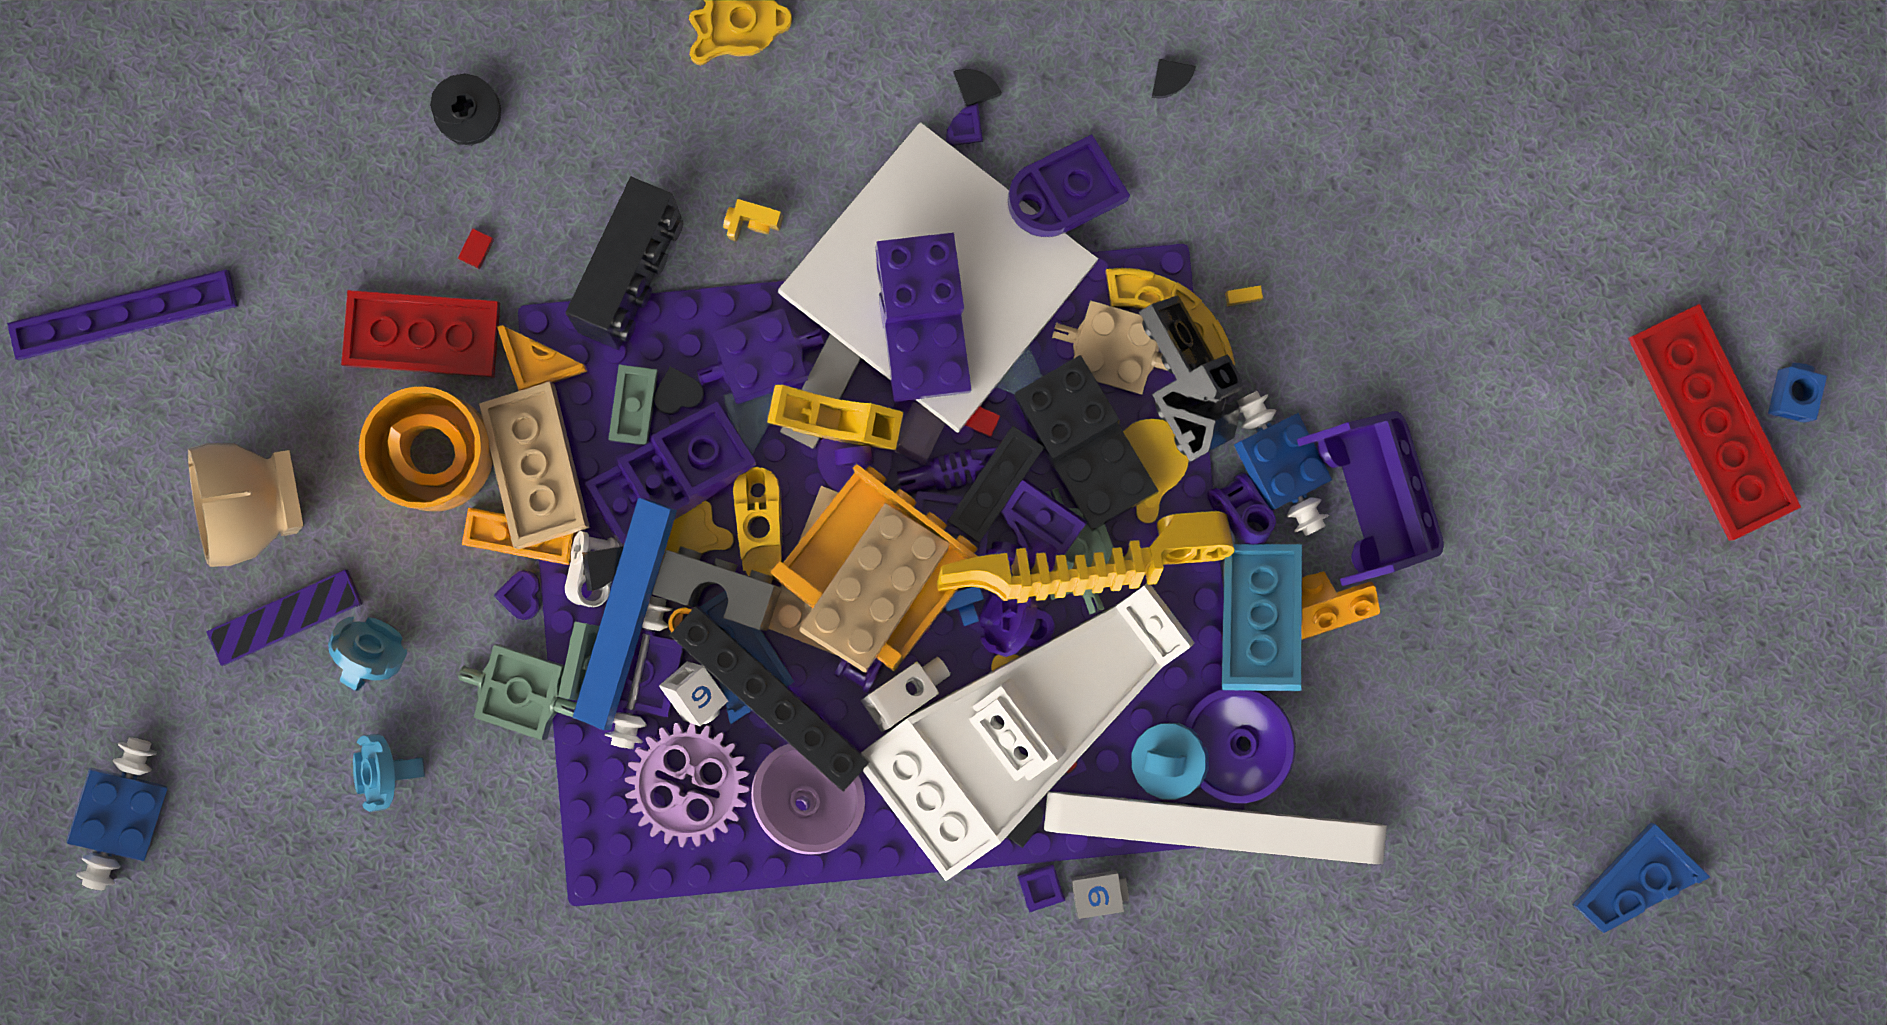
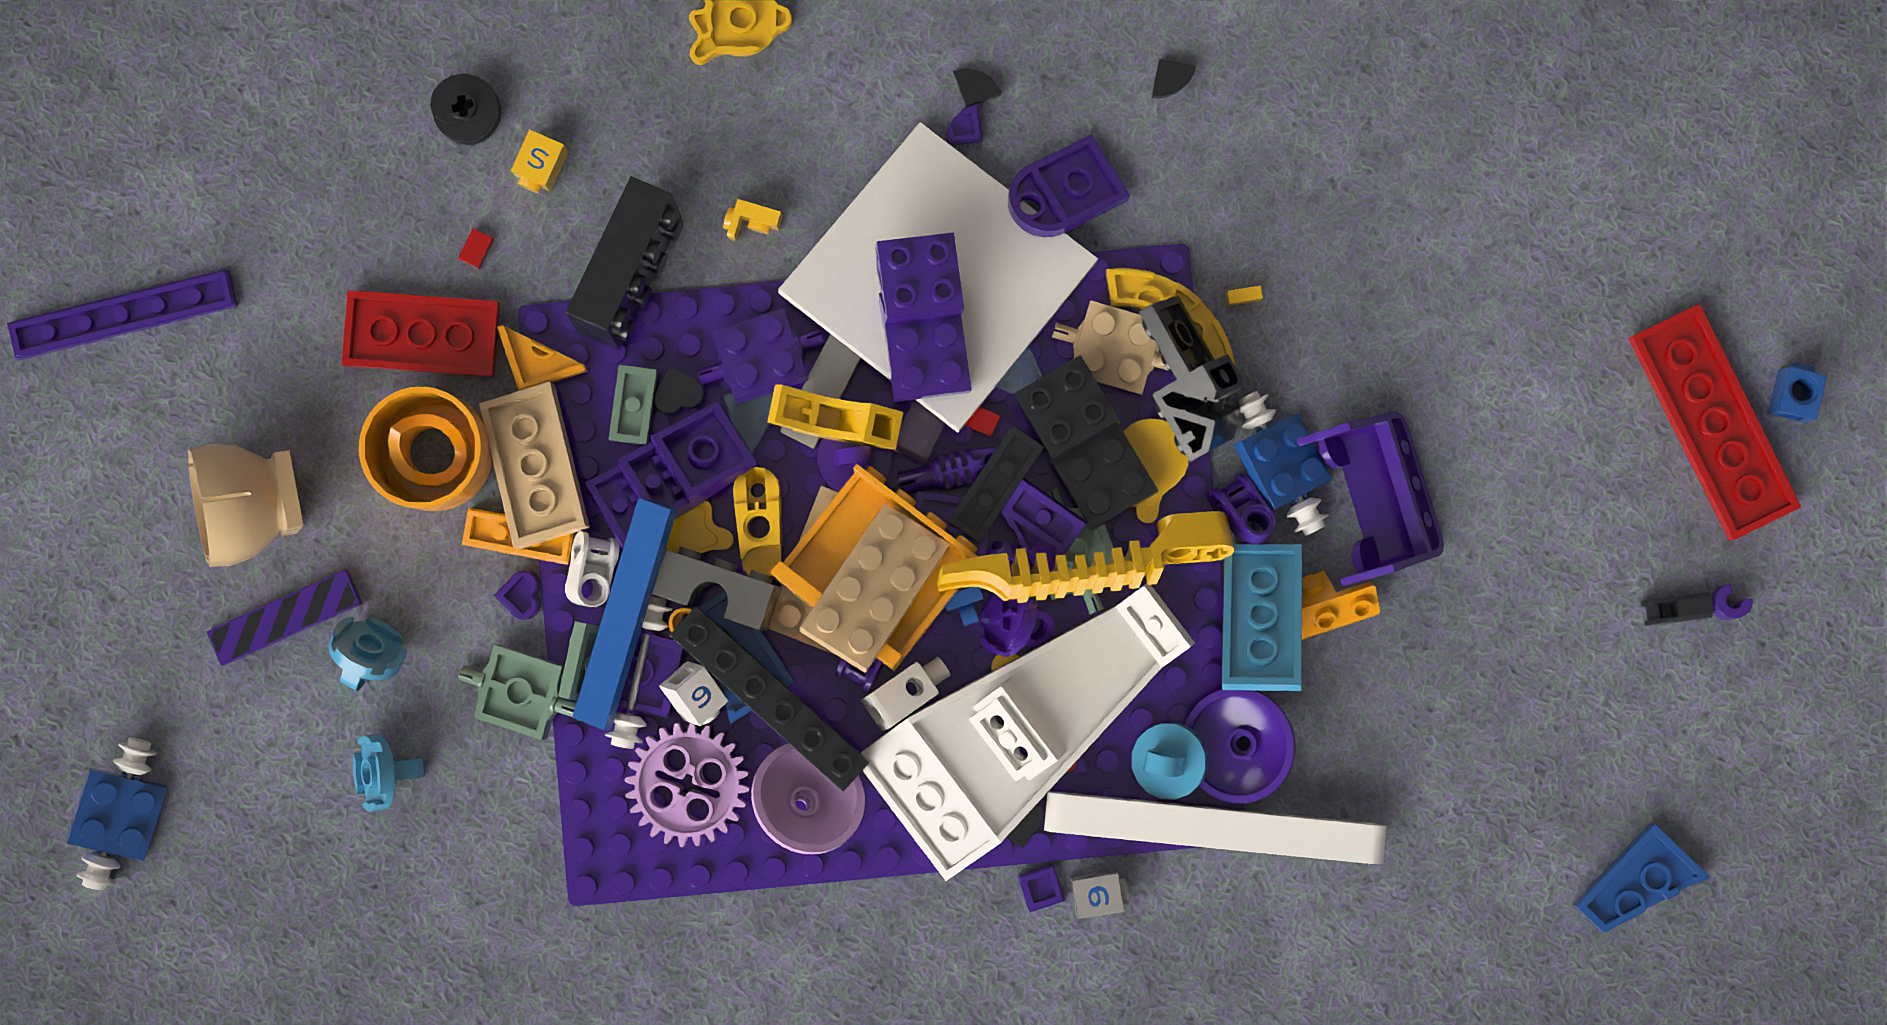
(539, 162): none -> yellow brick
(601, 566): black tile -> none
(1696, 607): none -> black piece

